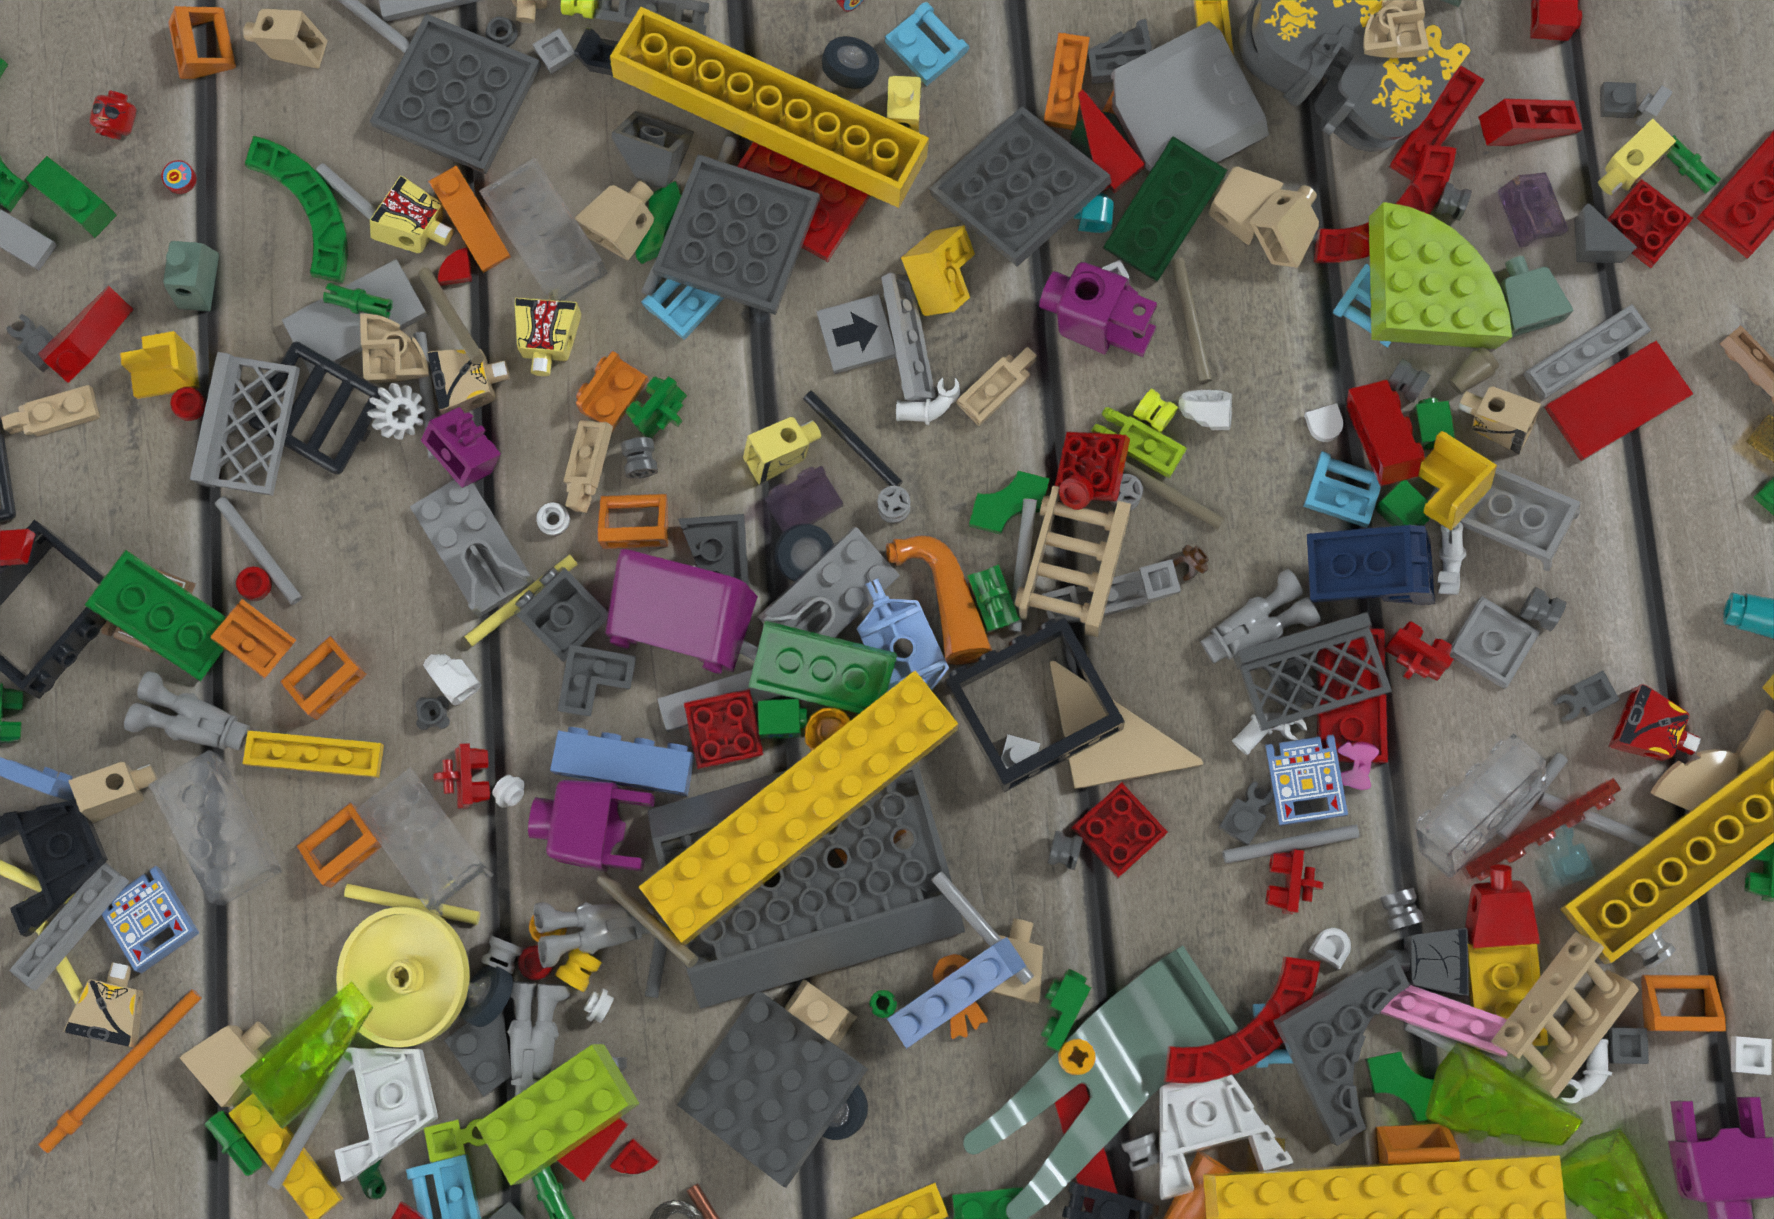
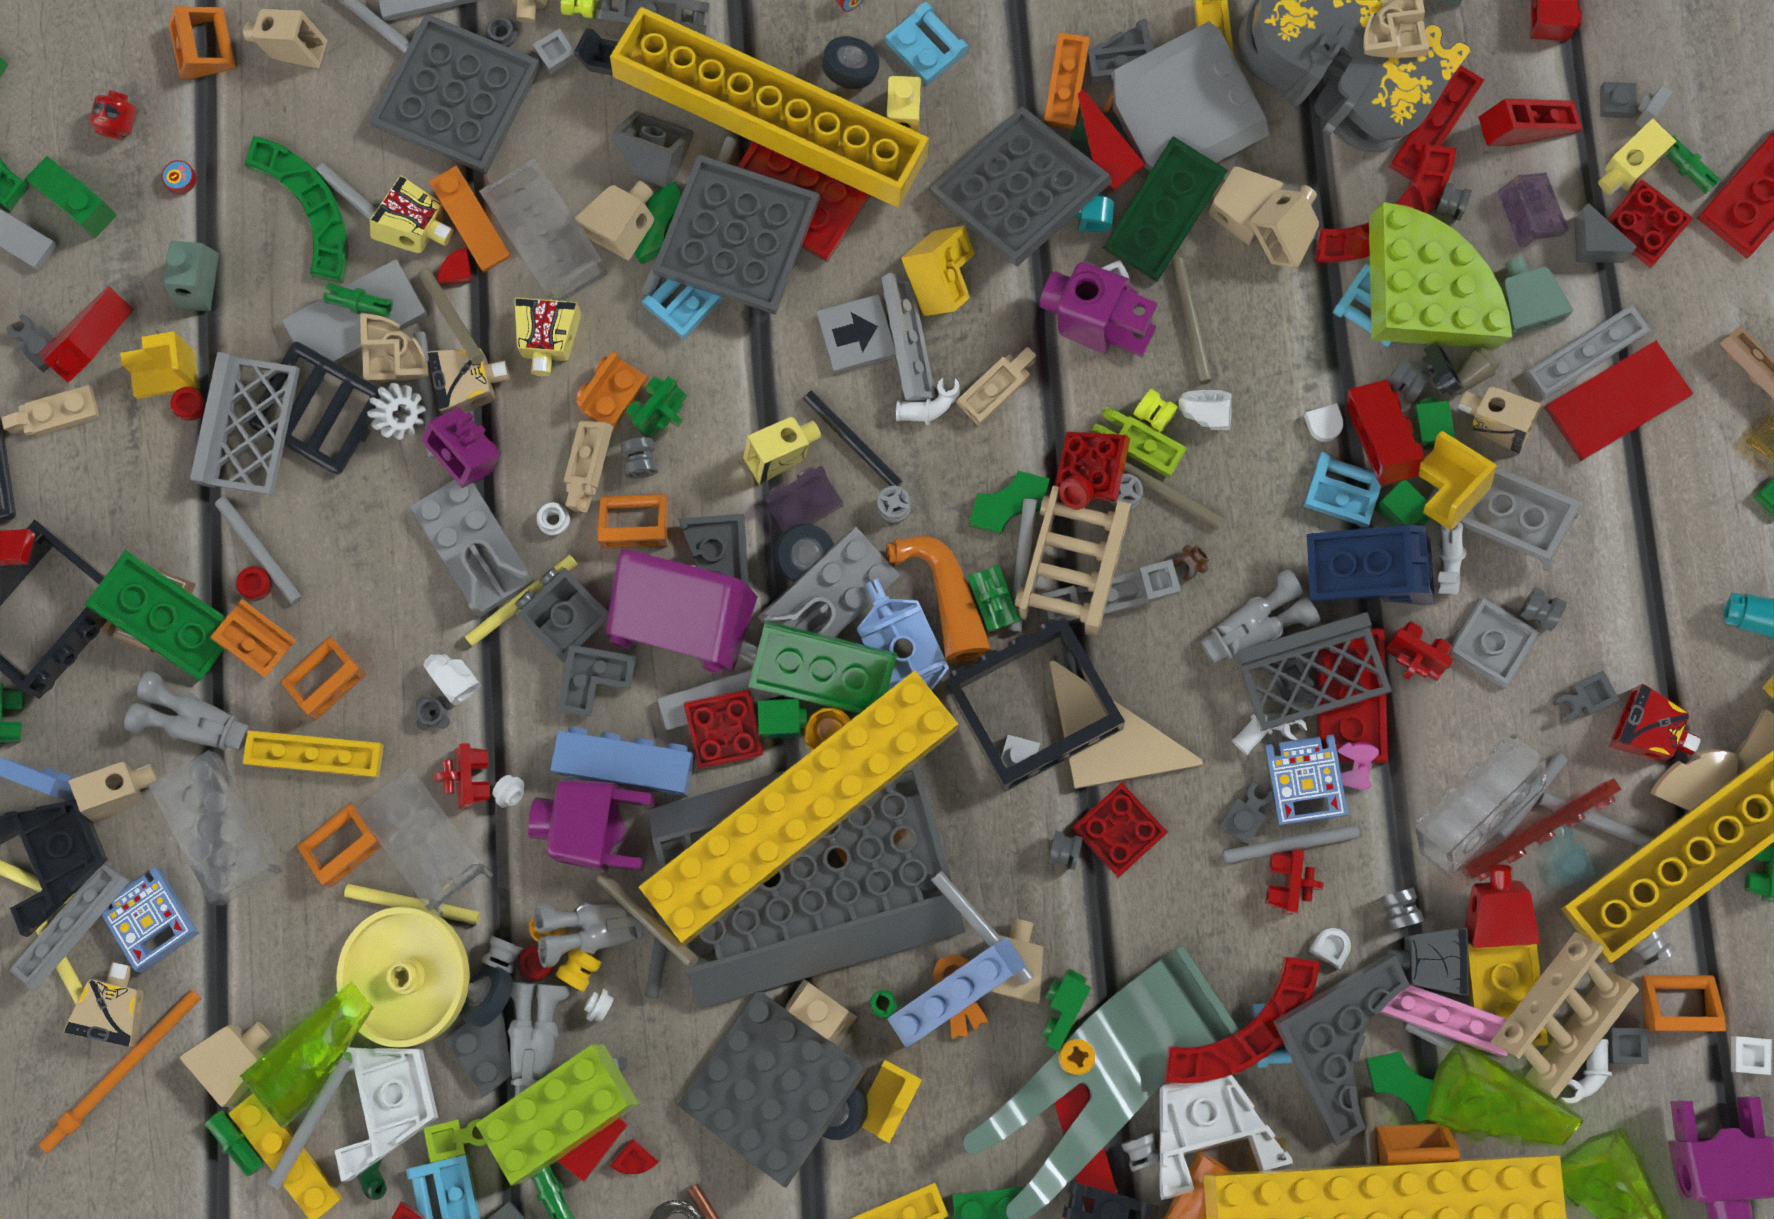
(889, 1099): none -> yellow panel
(1439, 363): none -> black plate

